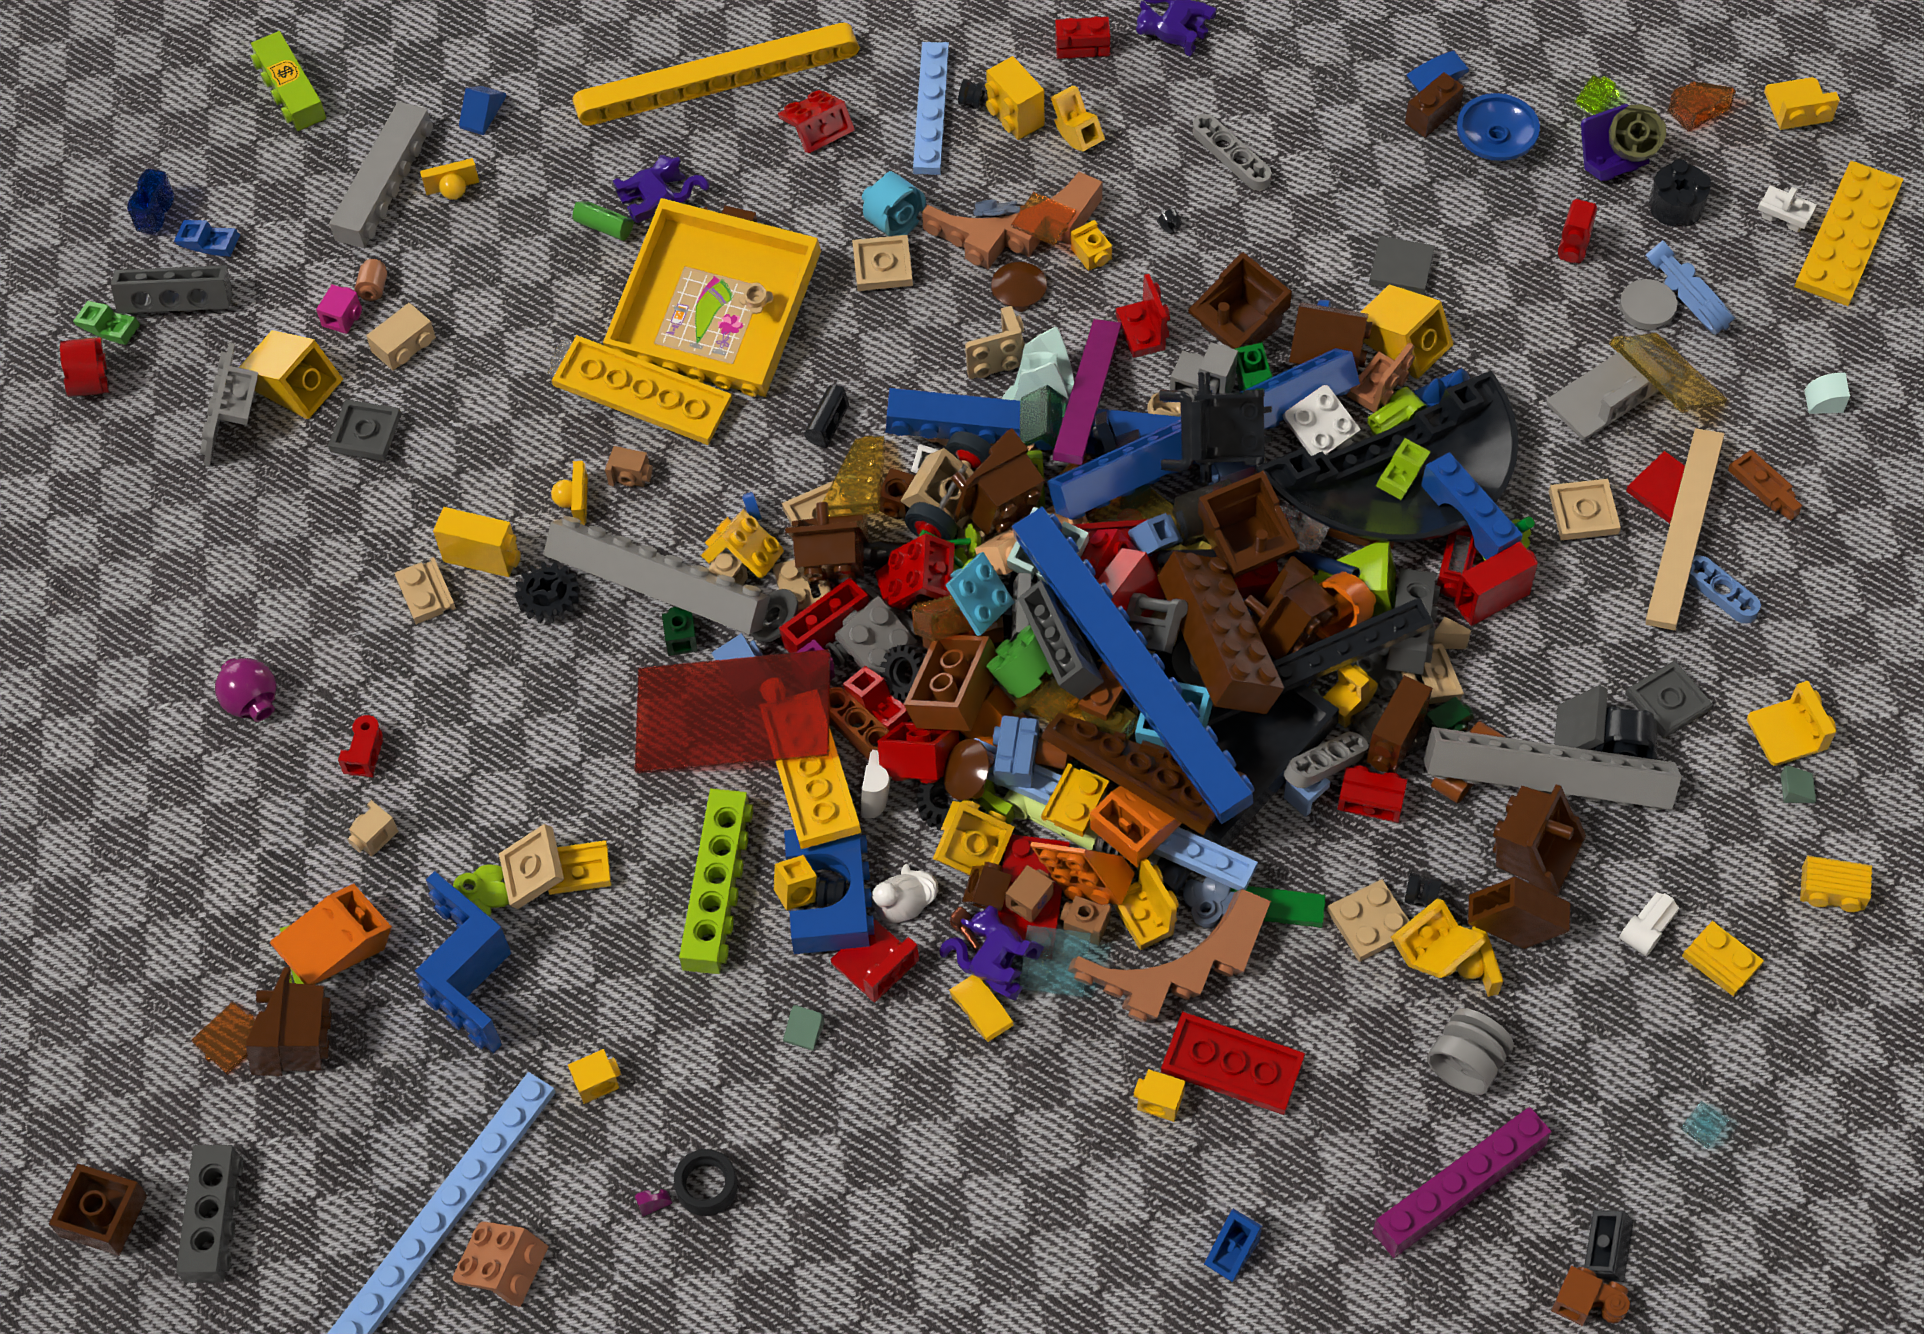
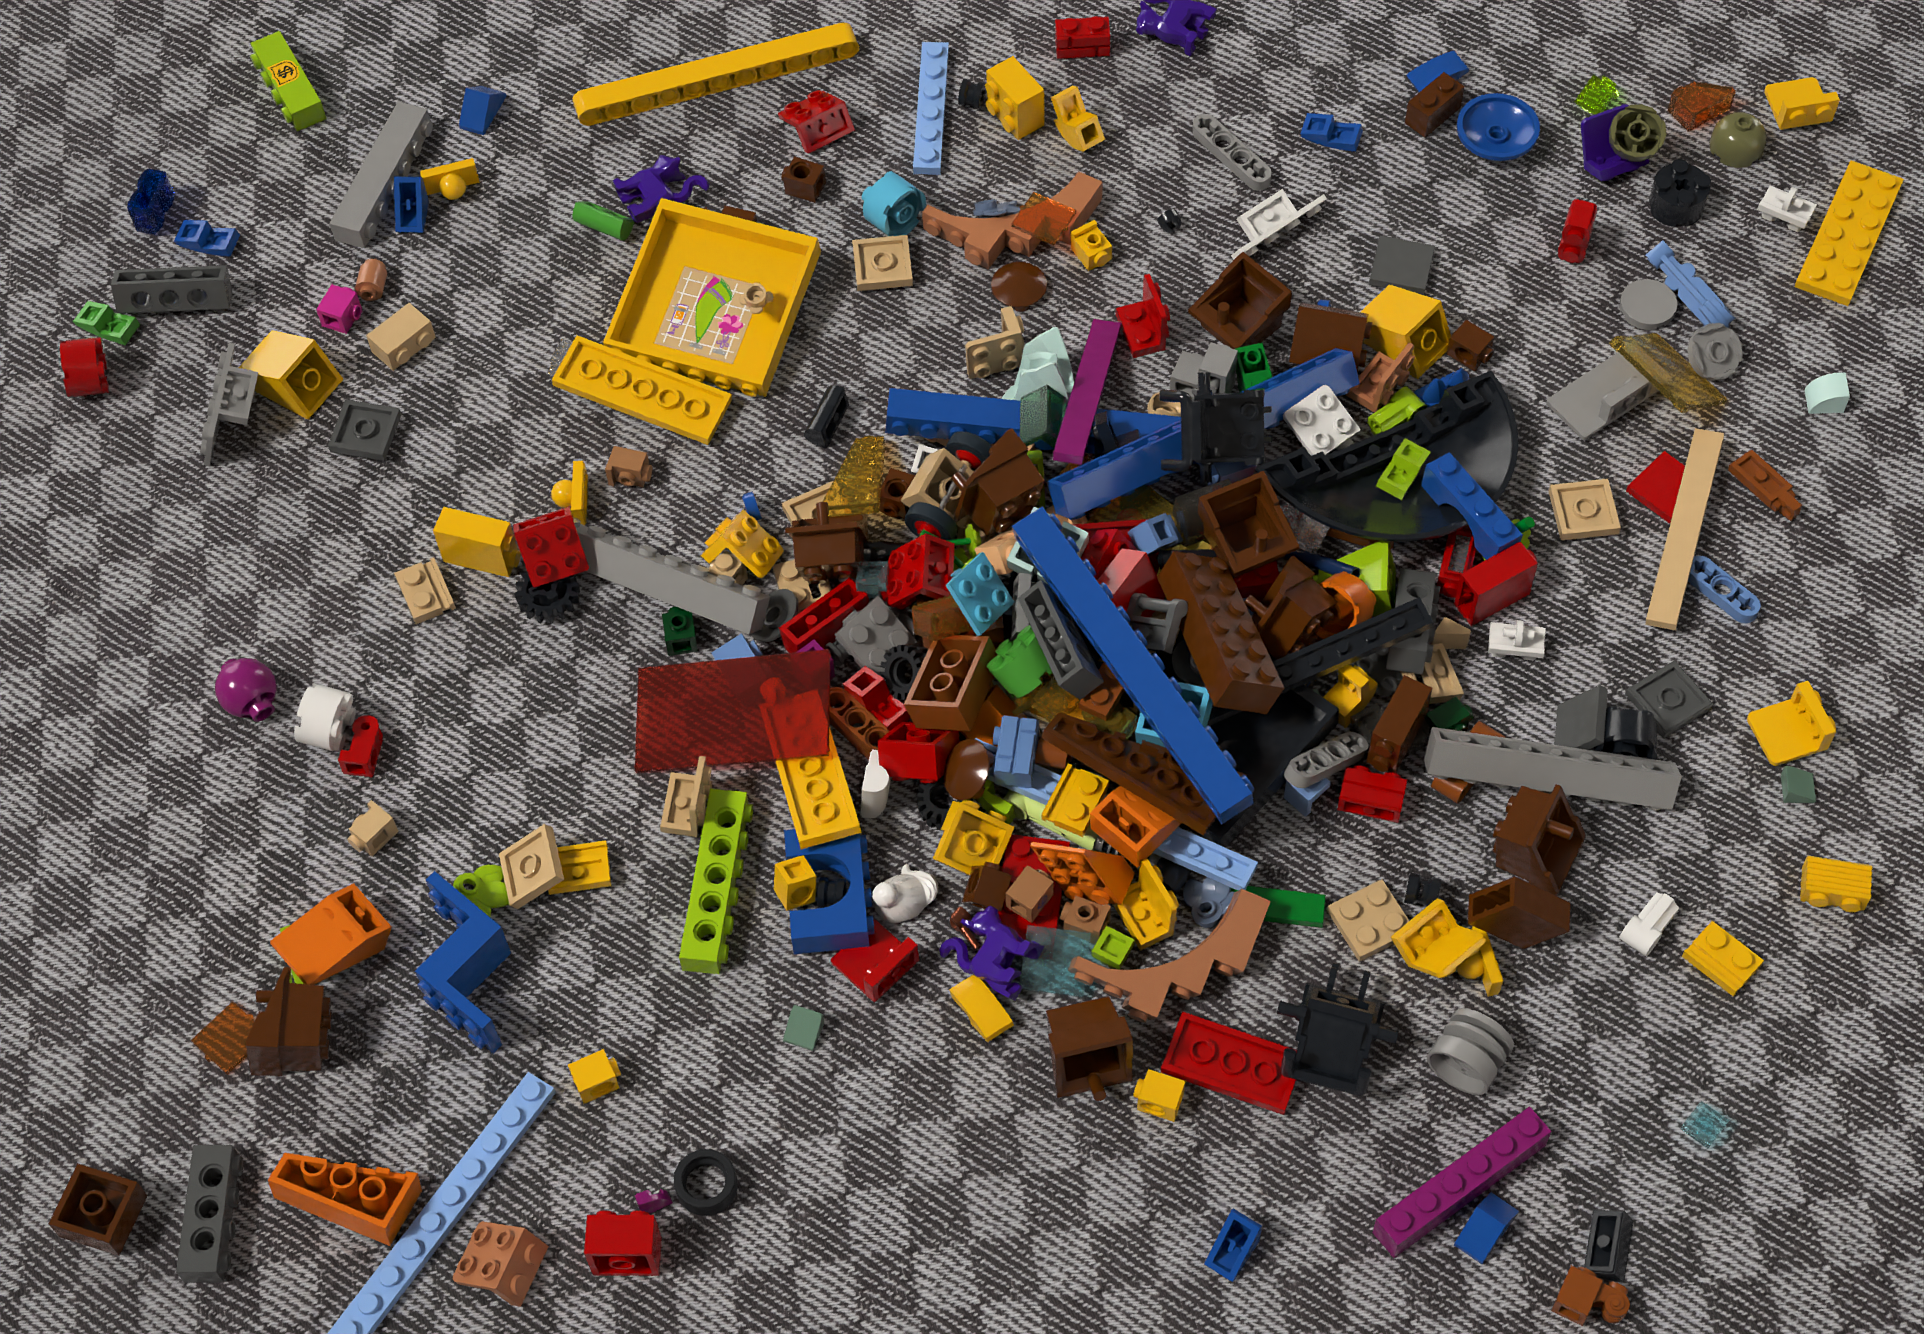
(324, 717): none -> white brick
(348, 1195): none -> orange wedge
(410, 204): none -> blue slope
(550, 547): none -> red bracket
(623, 1244): none -> red brick
(686, 801): none -> tan bracket
(804, 179): none -> reddish brown brick
(872, 577): none -> clear light blue tile
(1089, 1048): none -> reddish brown piece
(1112, 948): none -> lime tile
(1271, 216): none -> white bracket
(1326, 132): none -> blue slope
(1334, 1036): none -> black piece
(1470, 345): none -> reddish brown brick
(1485, 1227): none -> blue slope
(1516, 640): none -> white hips
(1714, 351): none -> light grey tile
(1738, 139): none -> olive cylinder

